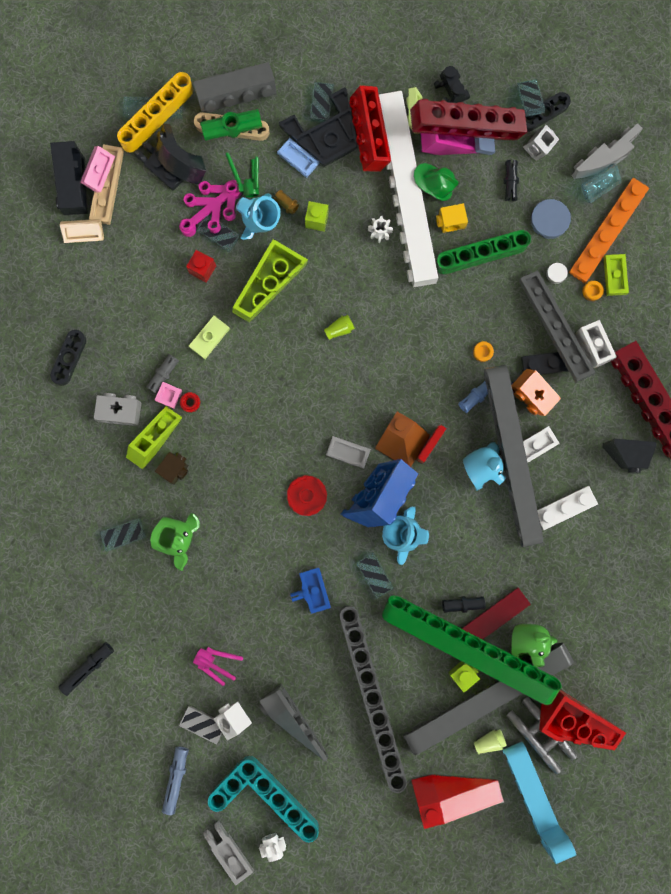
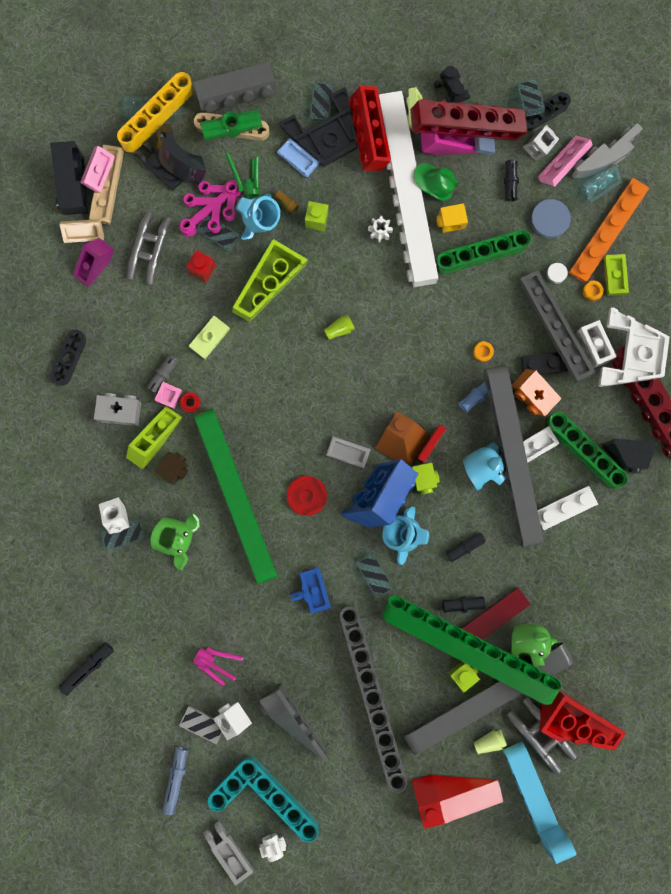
(92, 261): none -> magenta slope
(112, 509): none -> white brick
(152, 258): none -> flat silver piece
(235, 496): none -> green beam
(426, 479): none -> lime brick
(465, 547): none -> black axle
(565, 160): none -> bright pink plate
(595, 453): none -> green beam
(644, 352): none -> white wing

